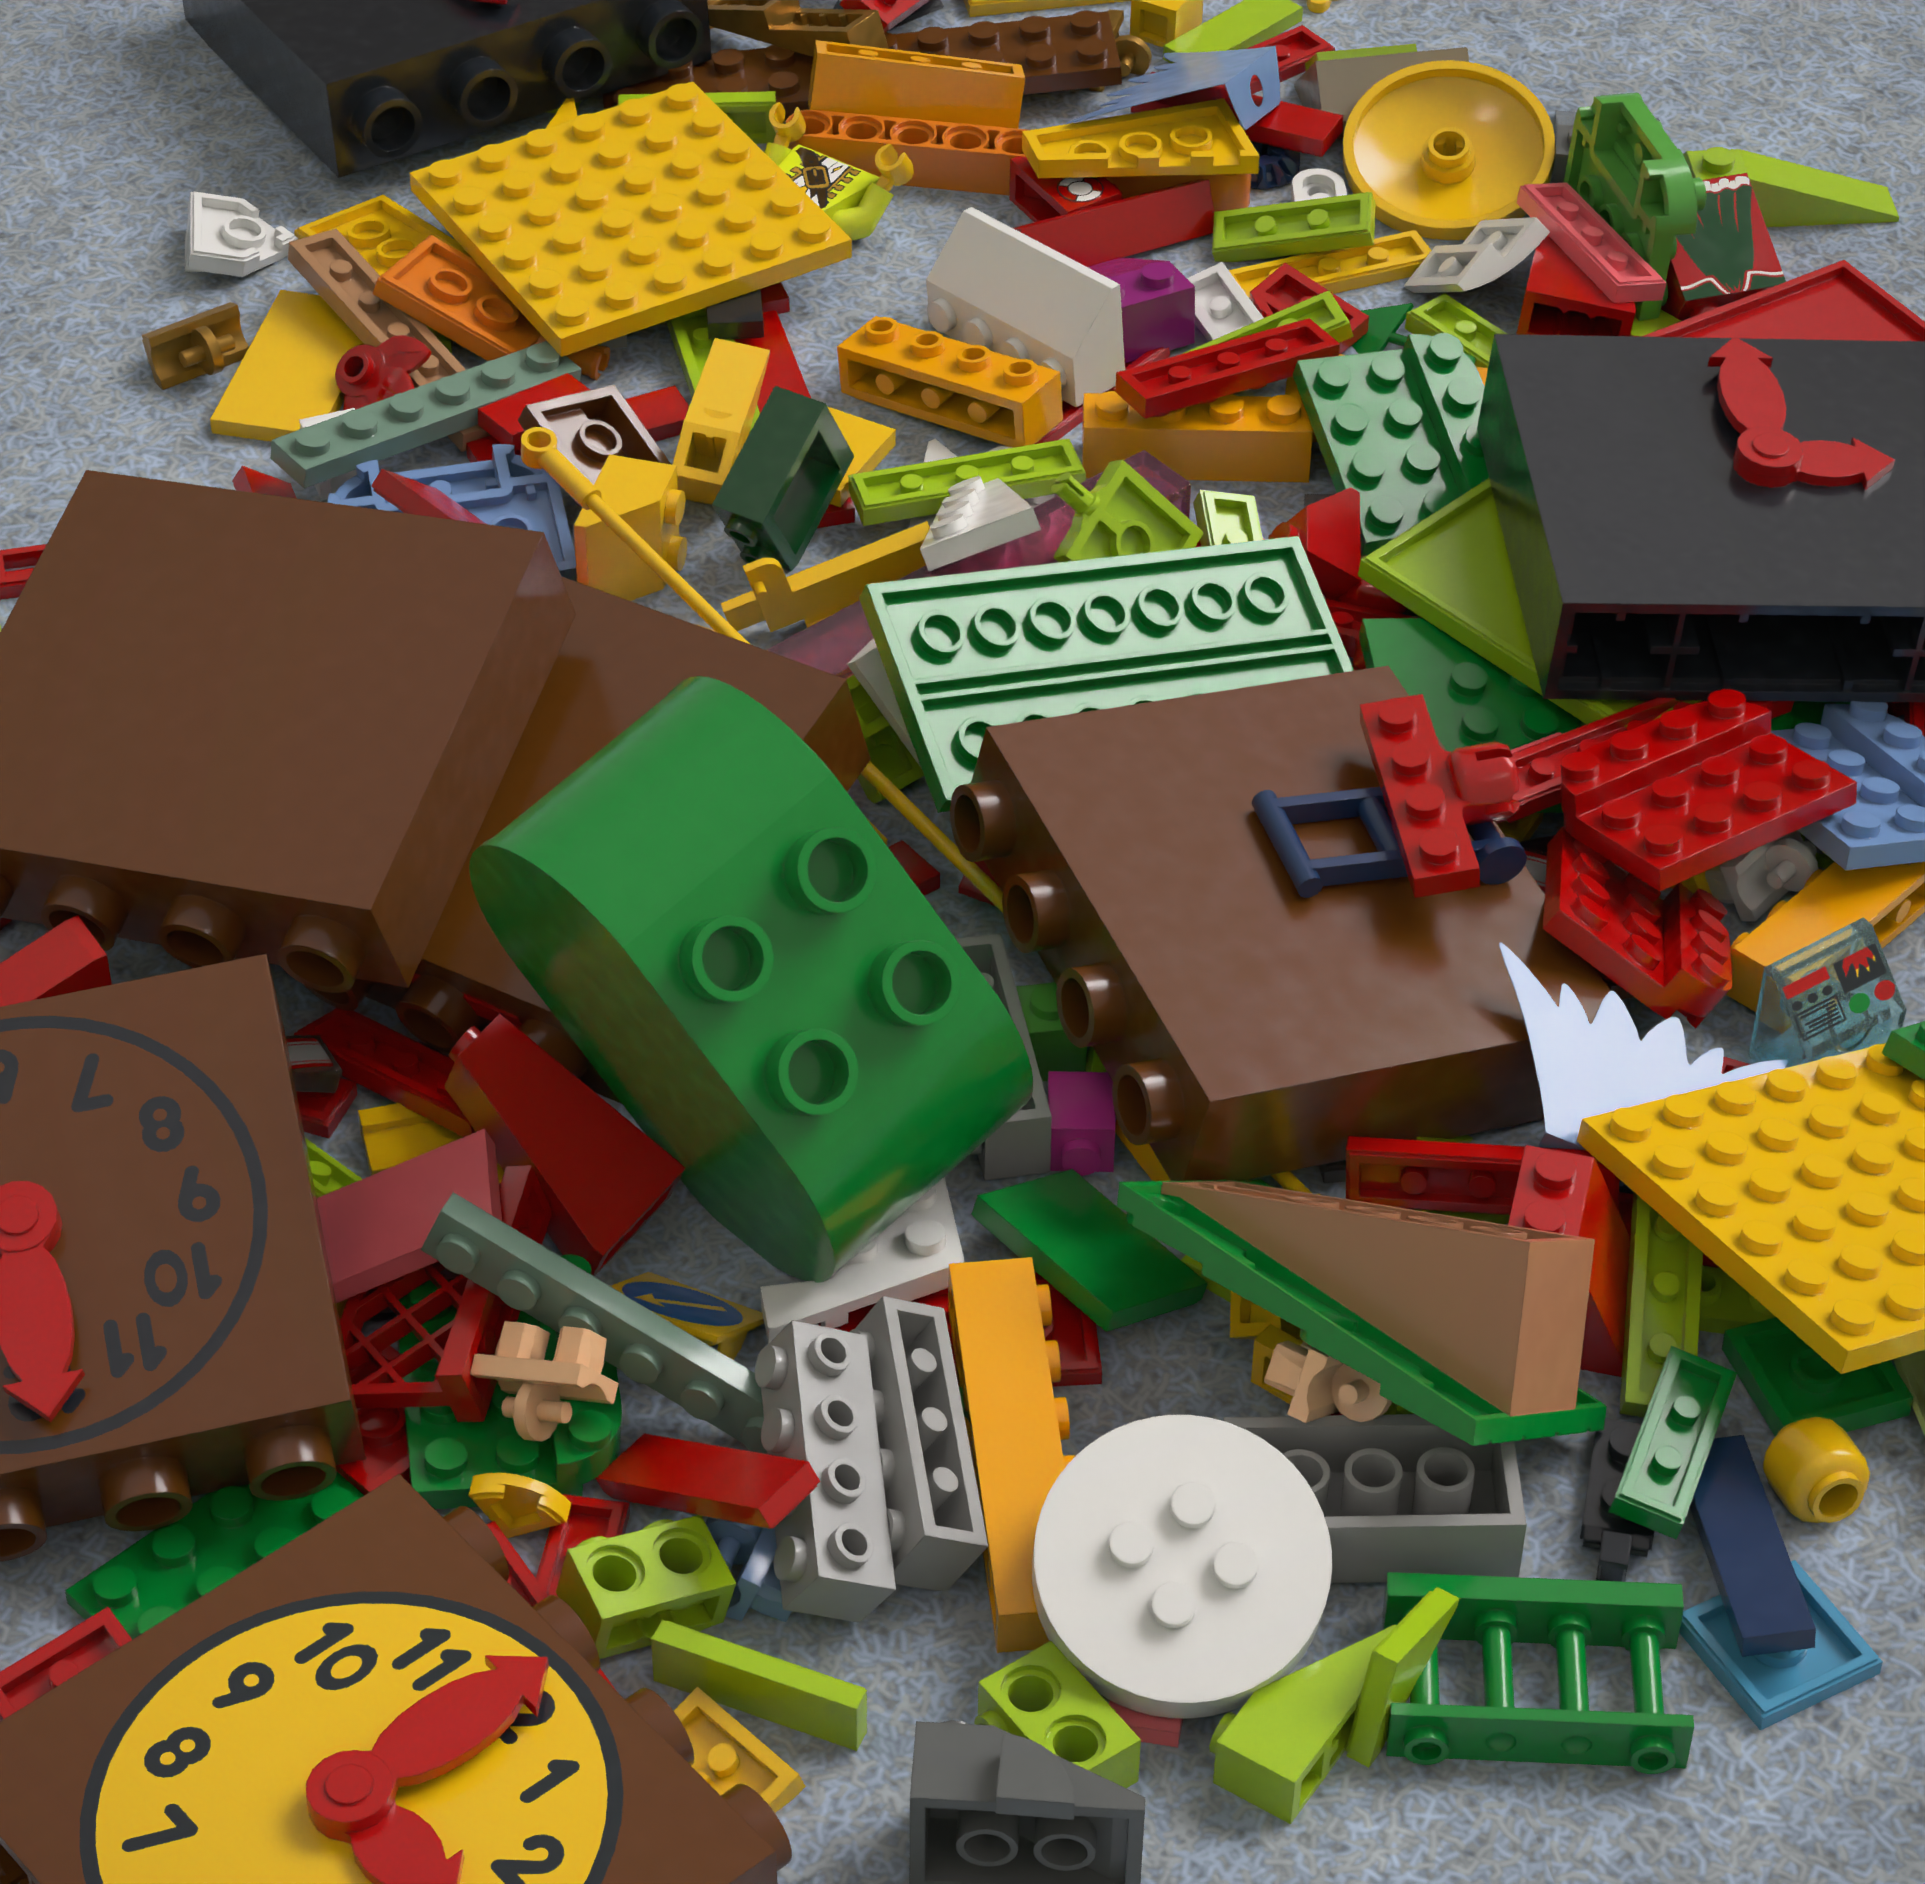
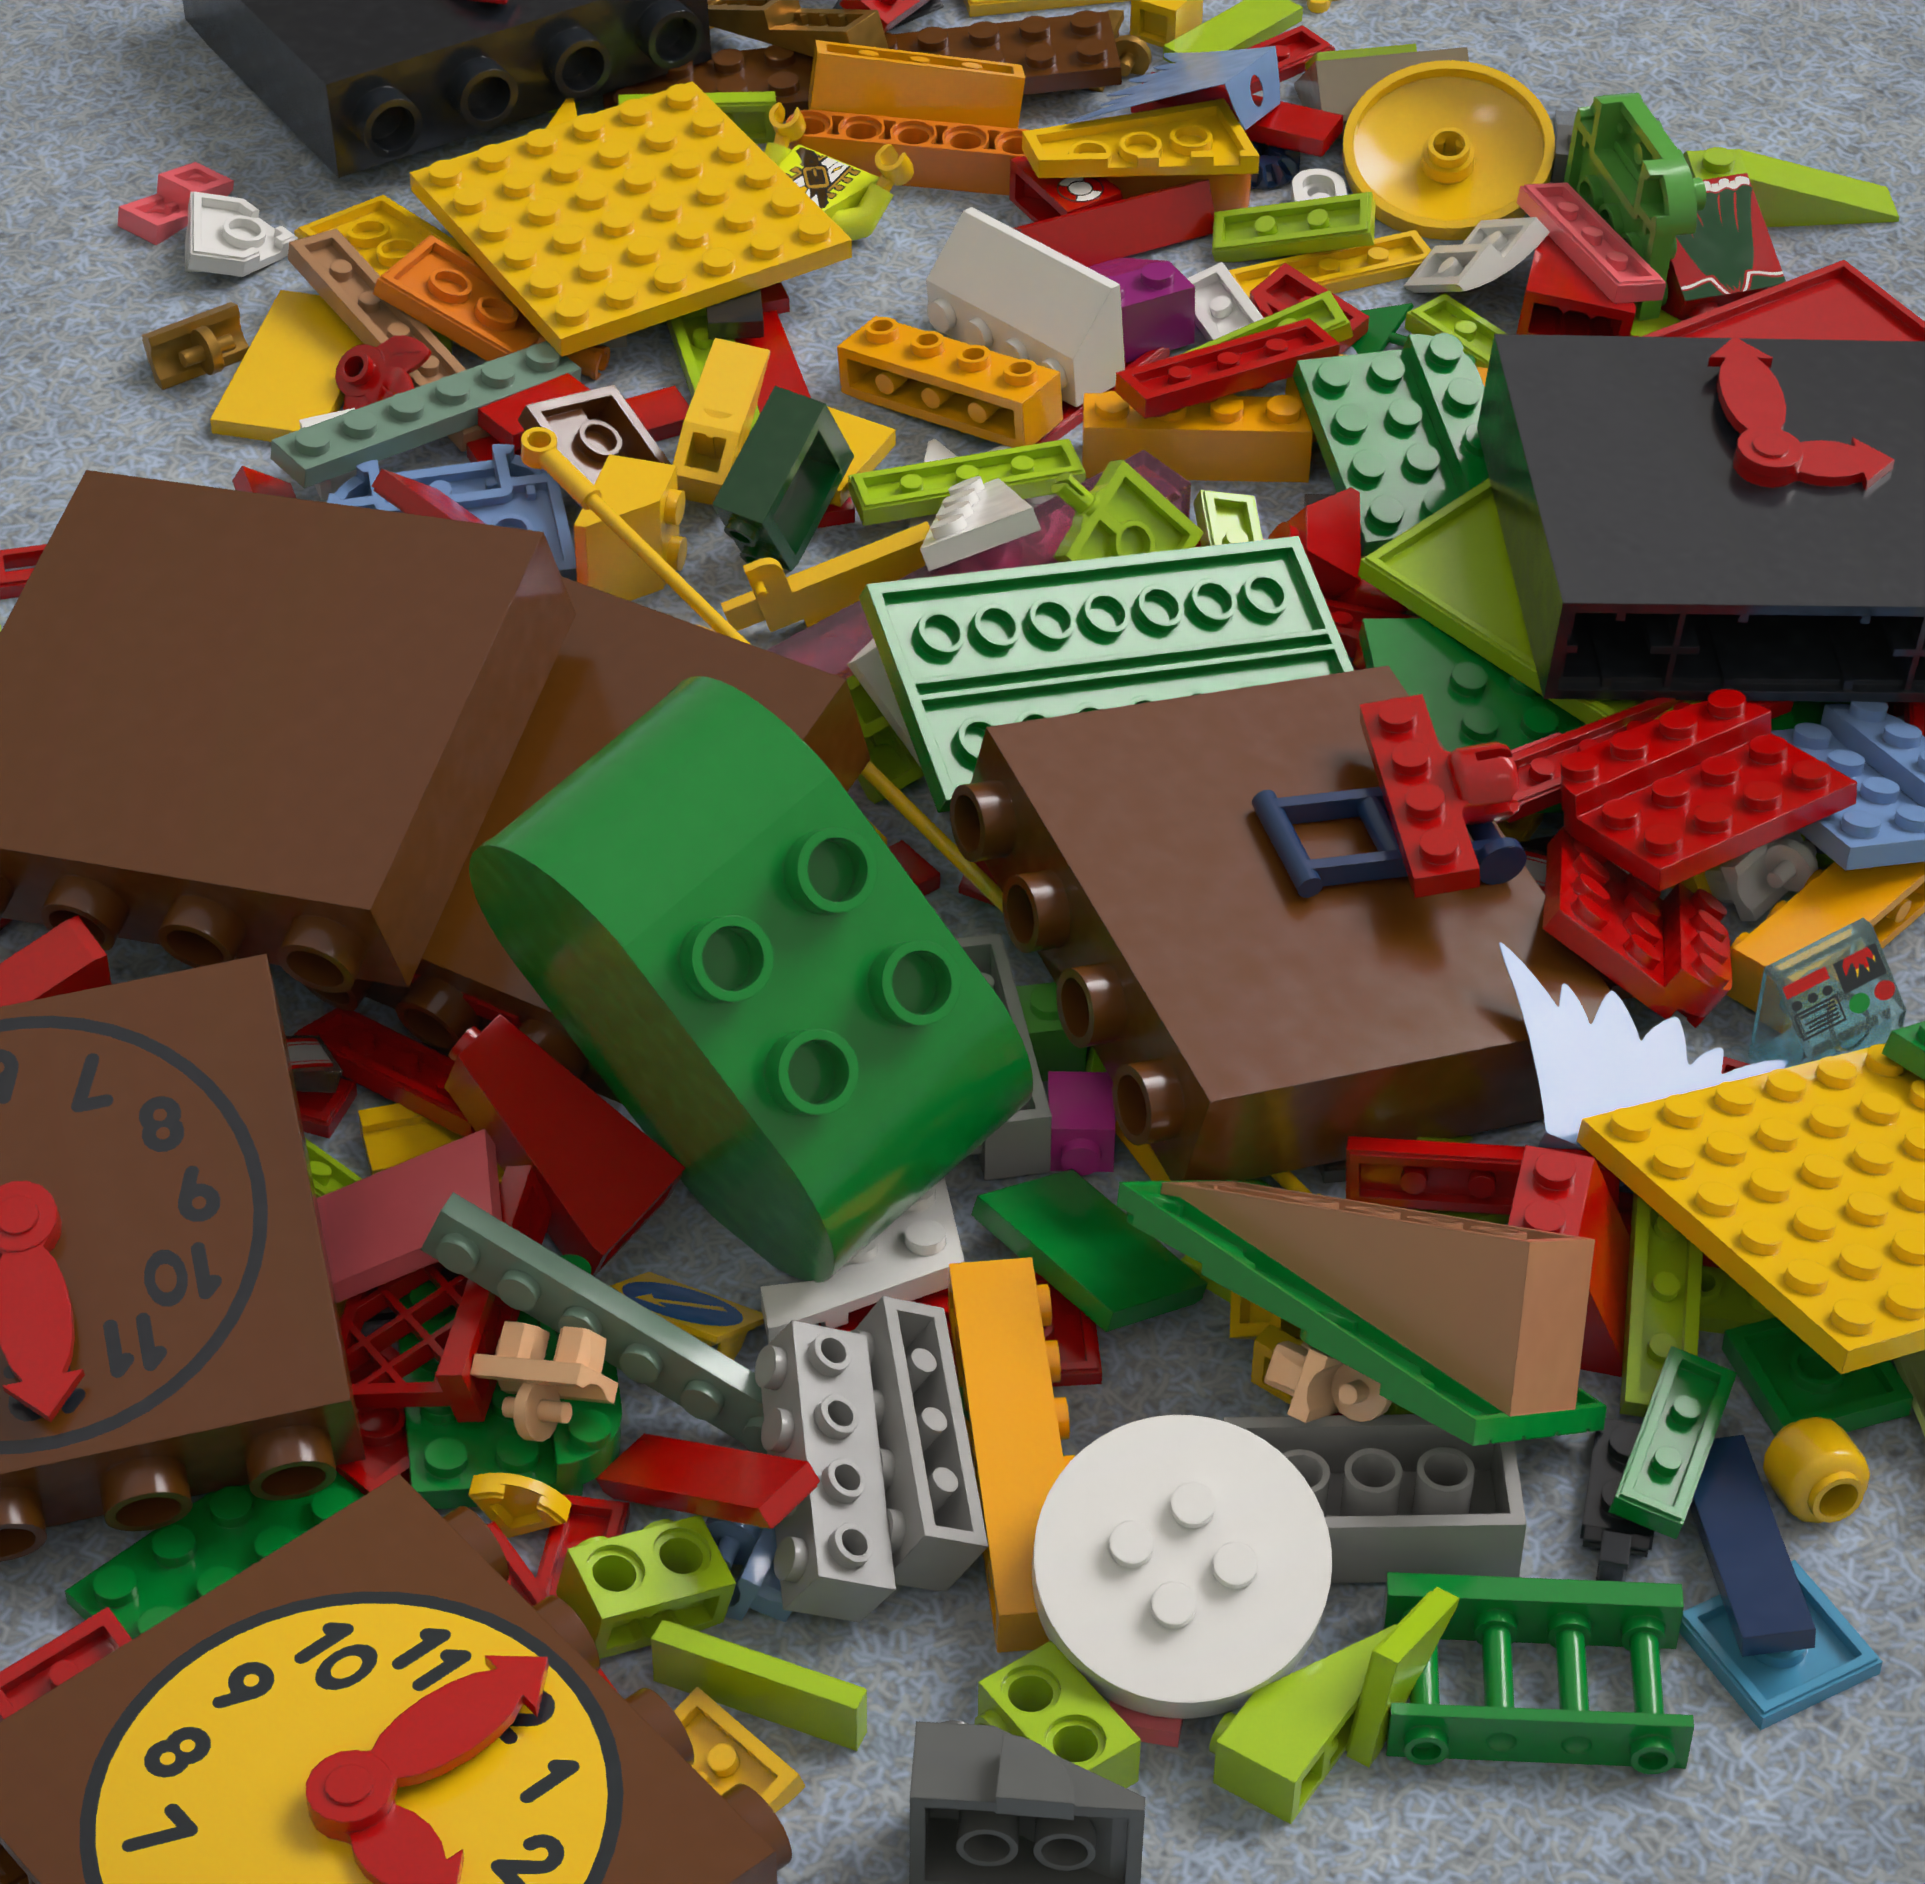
(167, 211): none -> coral slope

